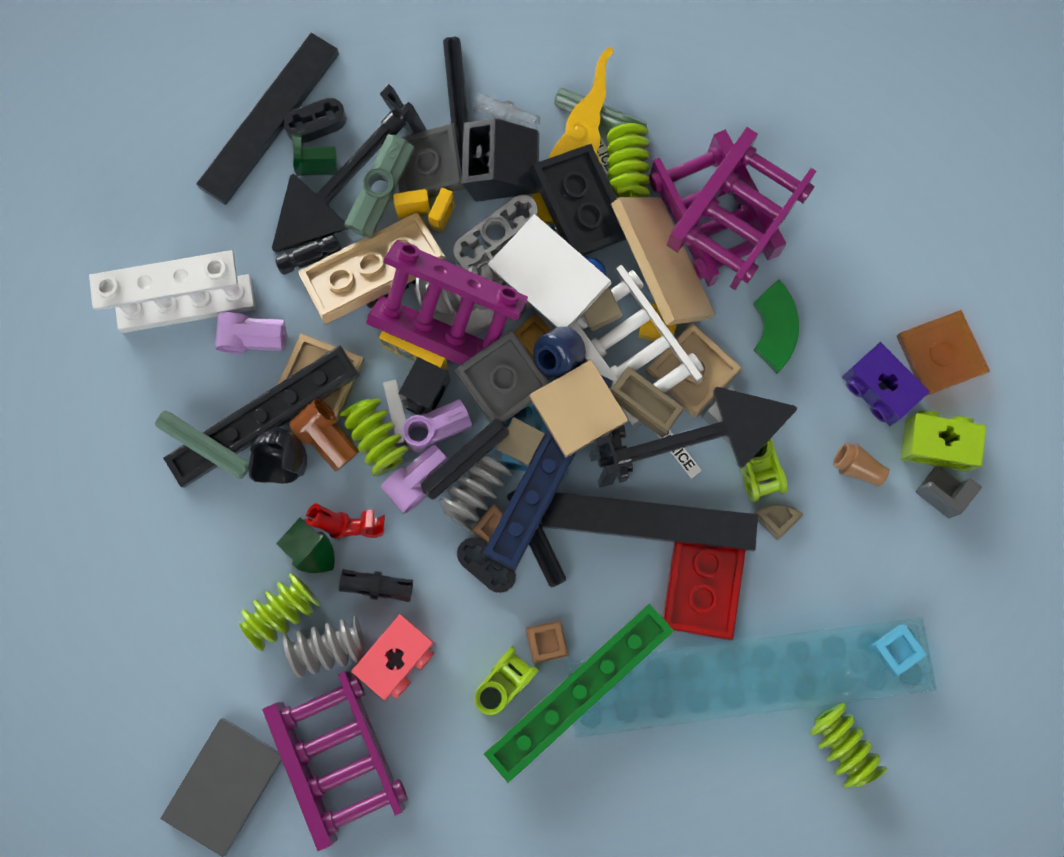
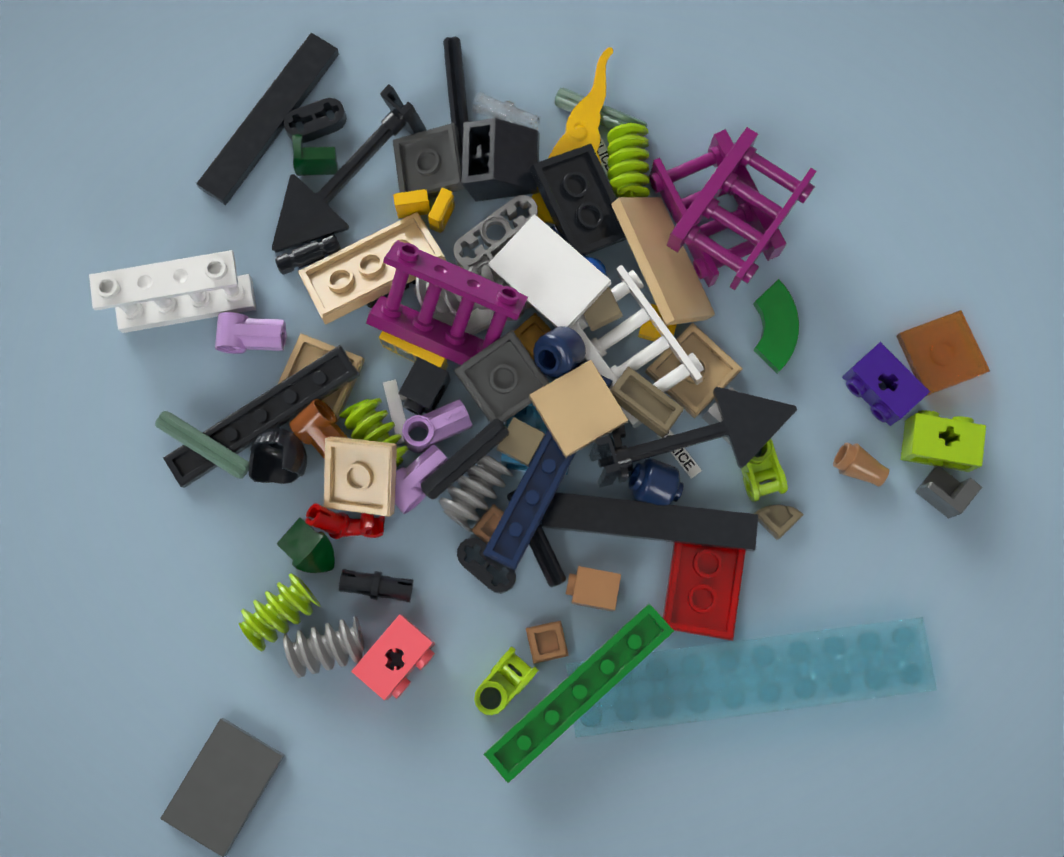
(311, 789): magenta fence -> none
(360, 476): none -> tan tile
(387, 167): sand green piece -> none
(594, 588): none -> medium nougat brick
(655, 482): none -> dark blue head
(845, 745): lime piece -> none
(899, 650): medium azure plate -> none

